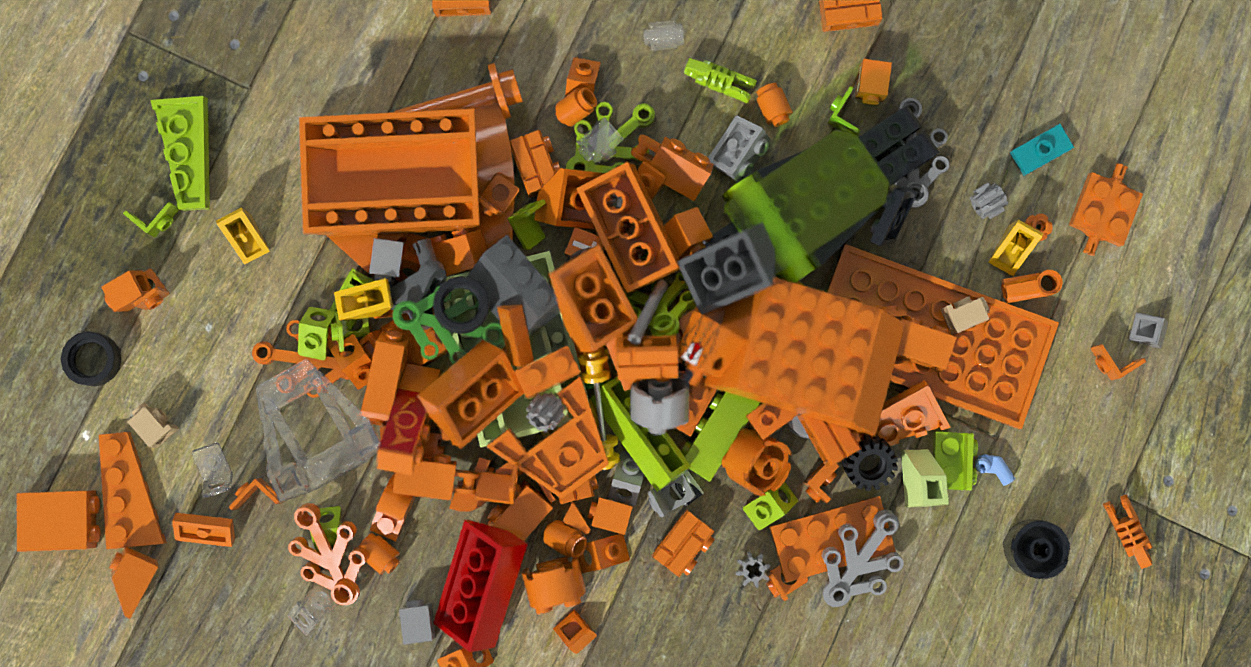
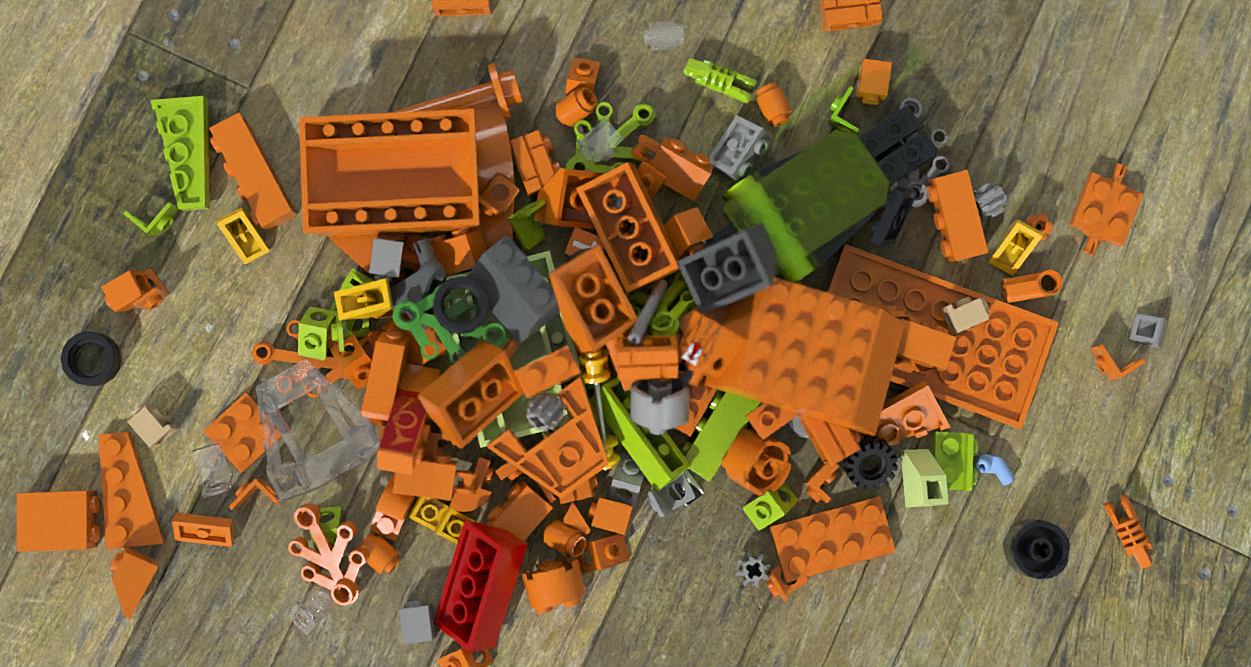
(240, 432): none -> orange plate
(252, 171): none -> orange brick
(438, 517): none -> yellow slope
(497, 487): orange bracket -> none
(515, 335): orange slope -> none
(575, 632): orange slope -> none
(683, 544): orange brick -> none
(859, 563): light grey plant -> none
(957, 216): none -> orange brick
(1041, 150): teal plate -> none

